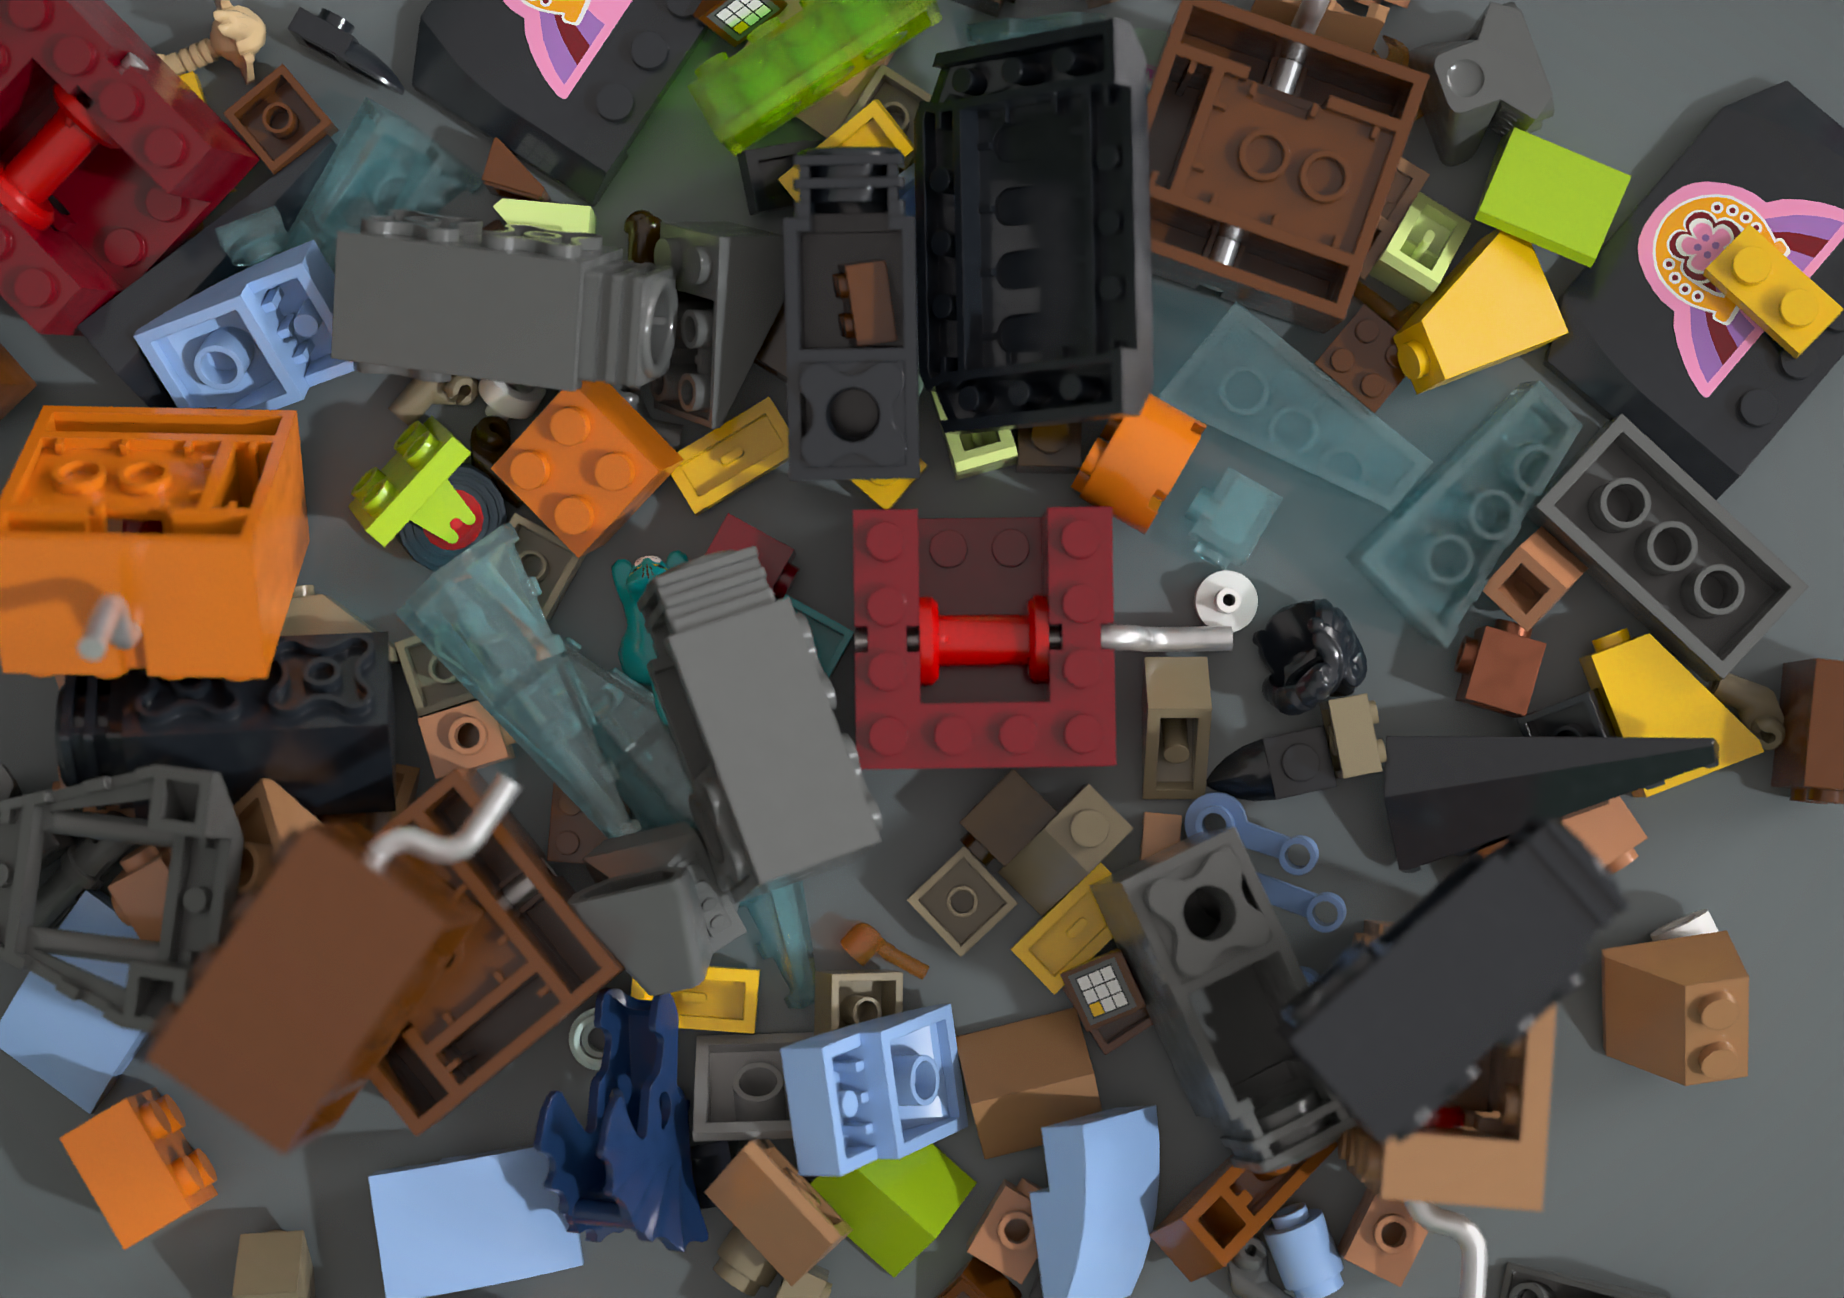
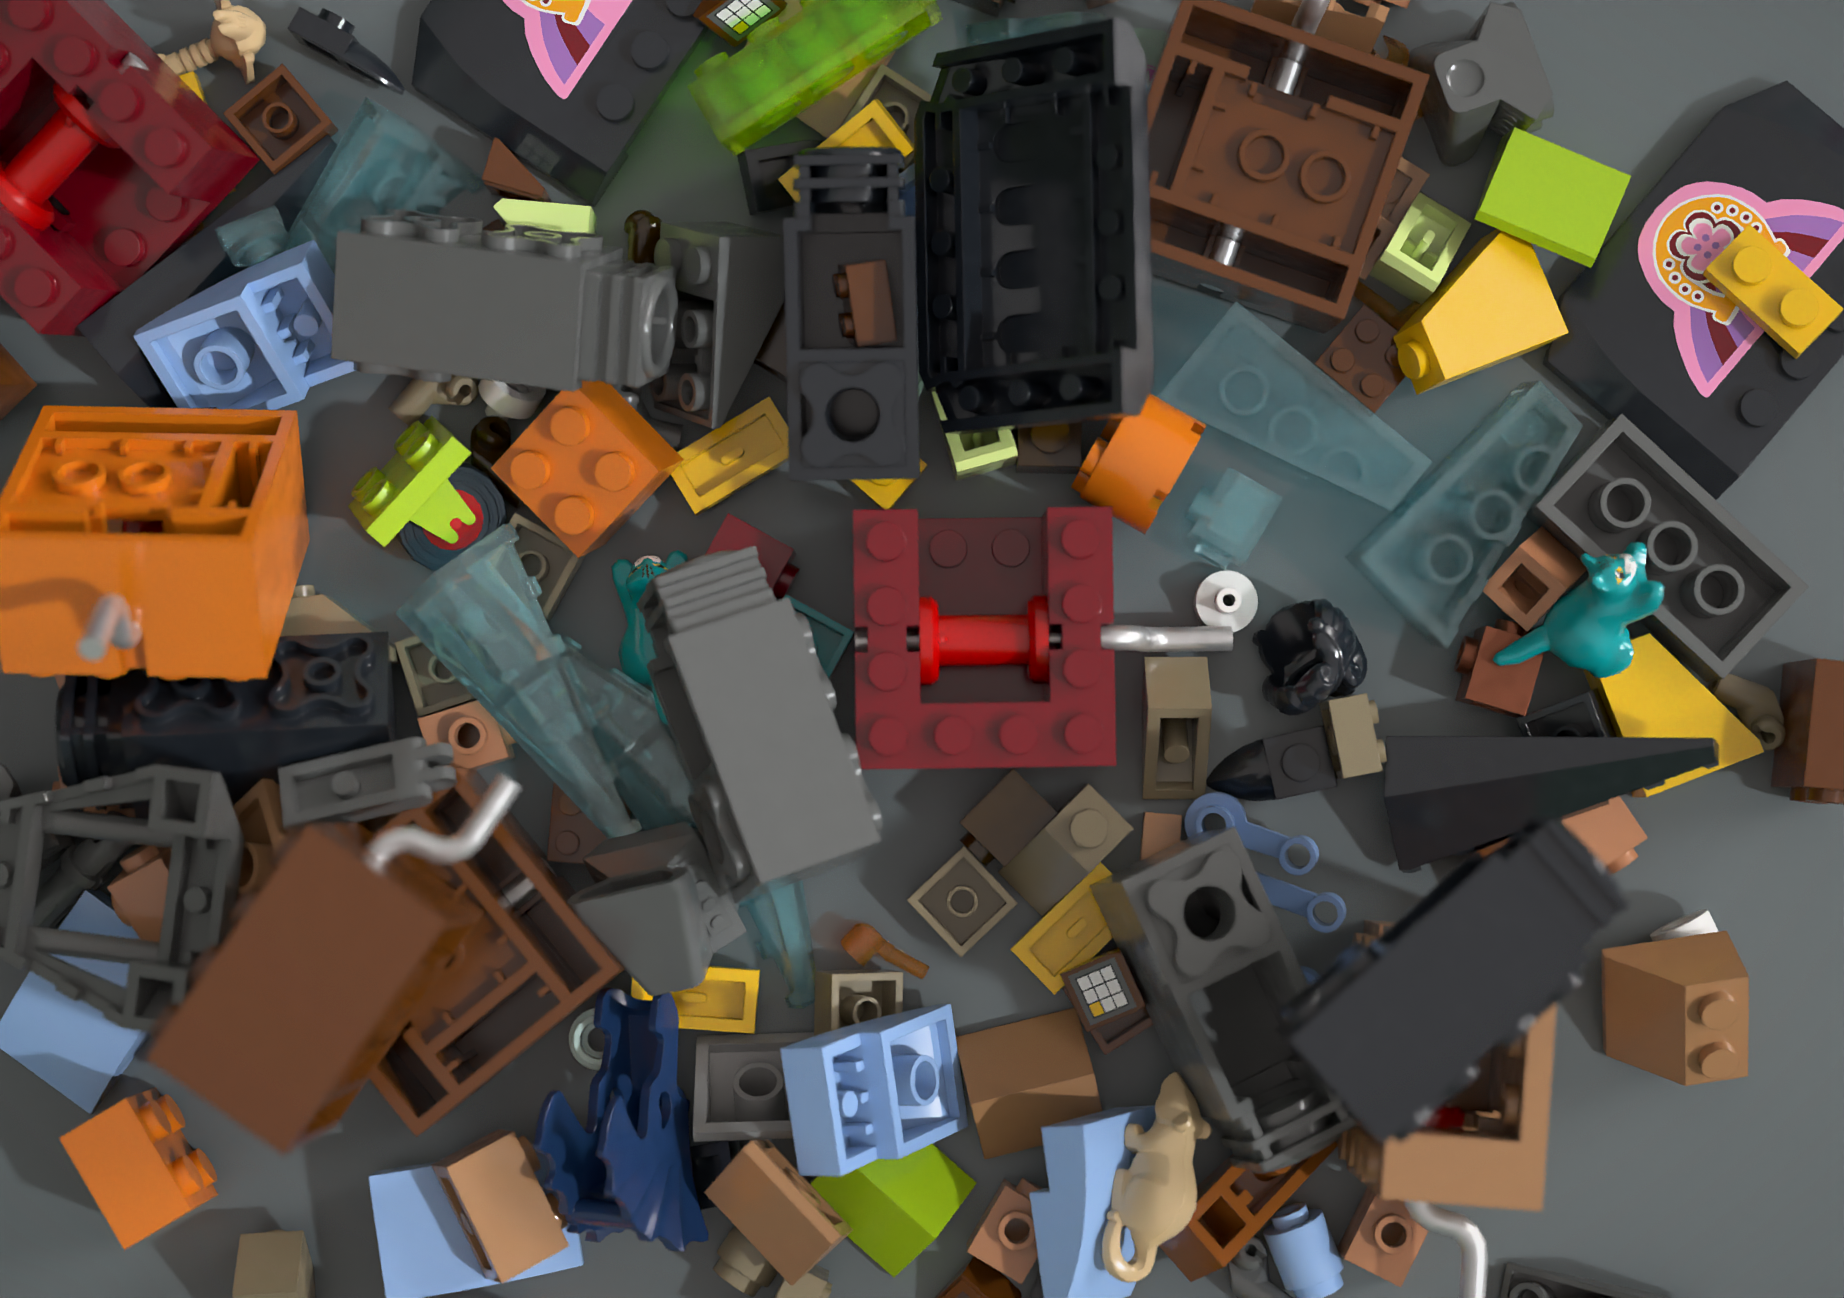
(365, 782): none -> dark grey hinge
(502, 1204): none -> medium nougat brick
(1160, 1187): none -> tan animal
(1590, 622): none -> teal animal

